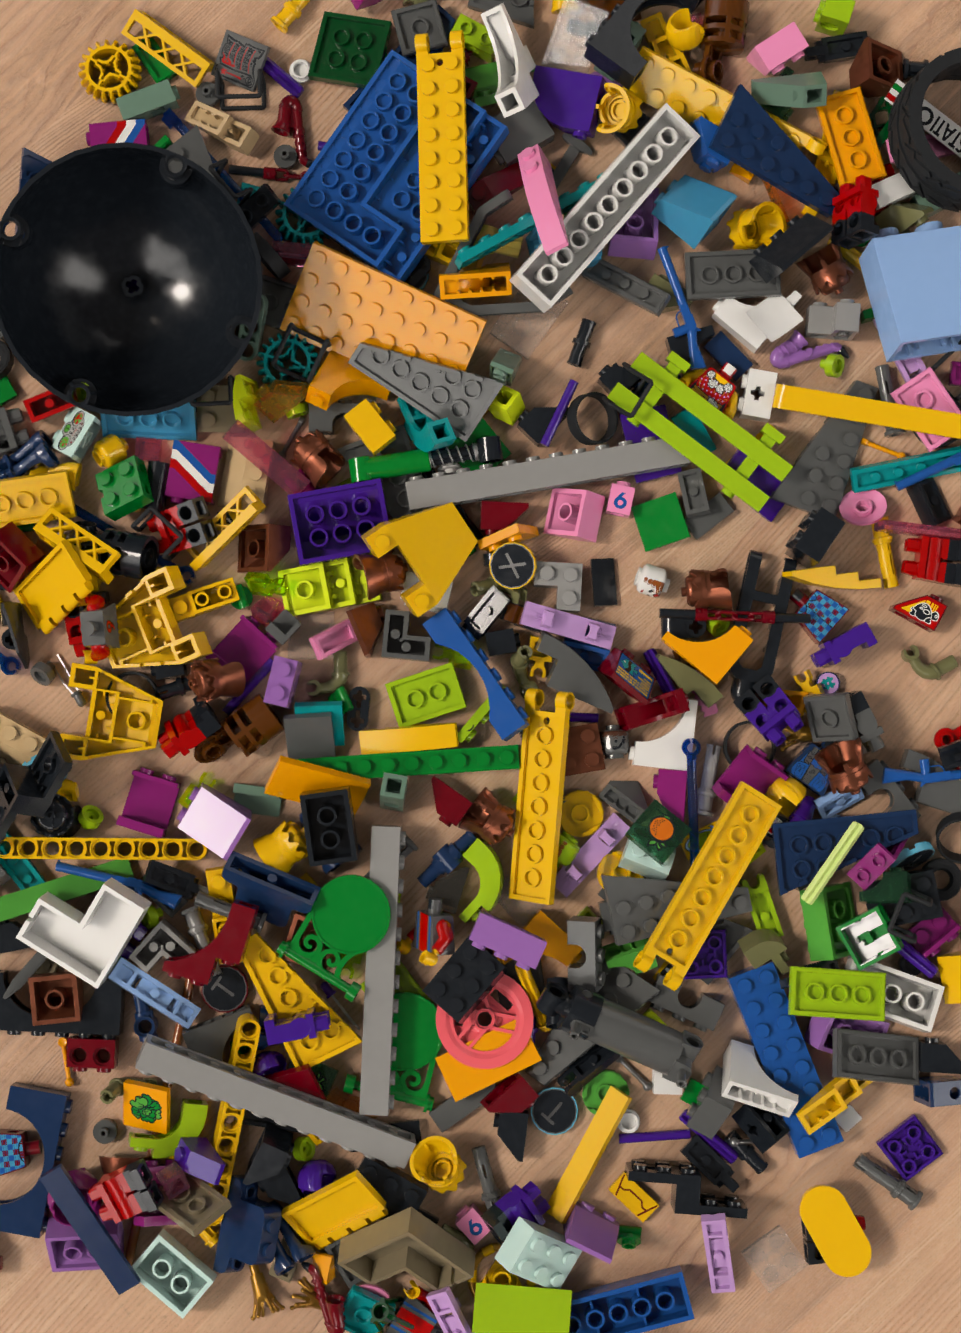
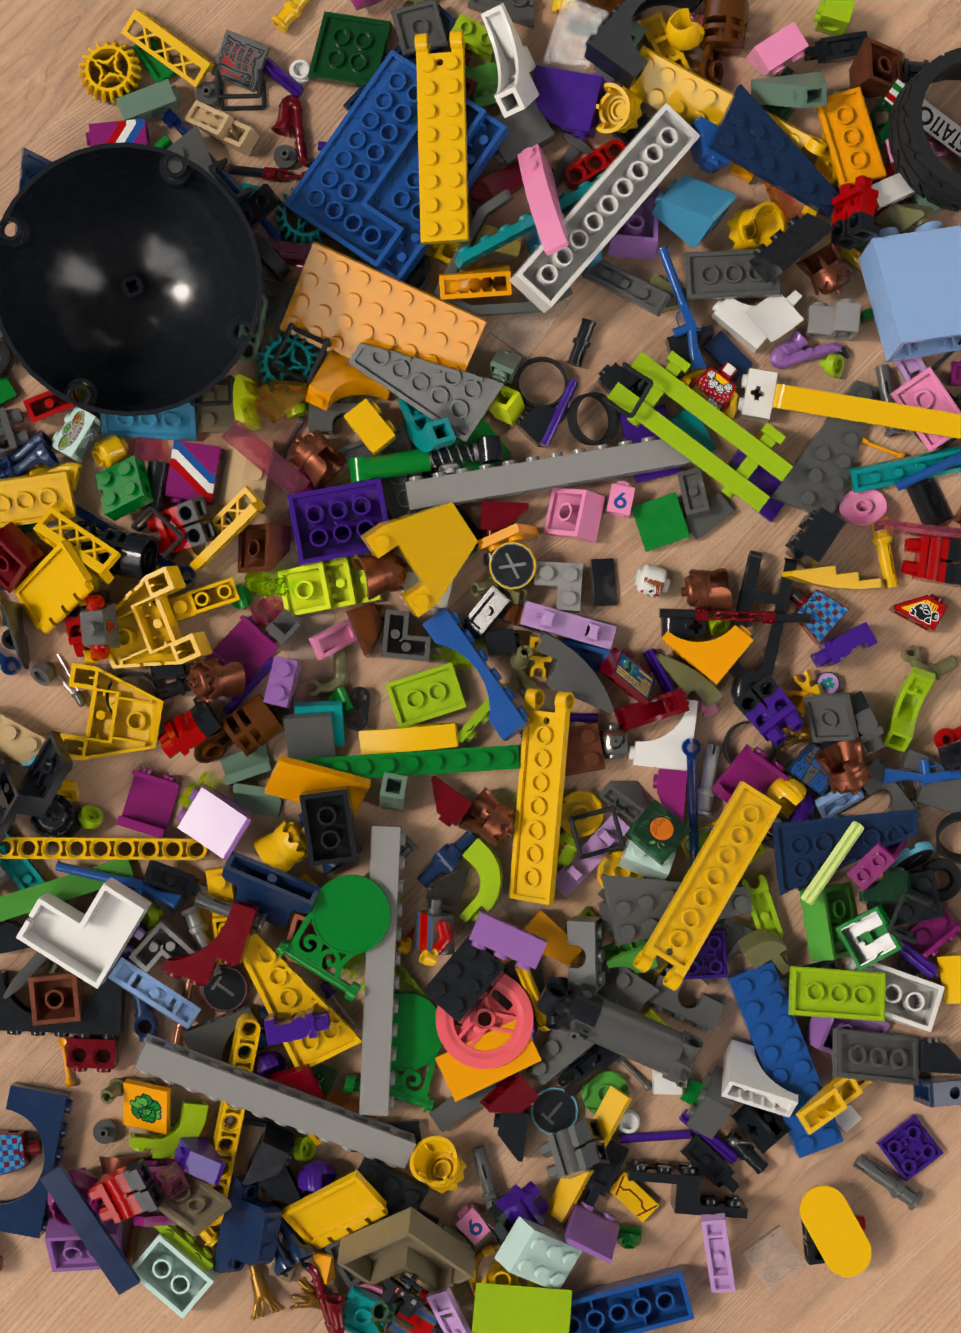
(186, 1242): none -> lime plate
(239, 767): none -> sand green panel
(395, 1288): none -> black hips
(541, 359): none -> black tyre
(575, 1150): none -> hips
(580, 854): none -> black piece
(583, 168): none -> red beam
(604, 1177): none -> black hinge
(905, 708): none -> lime arch

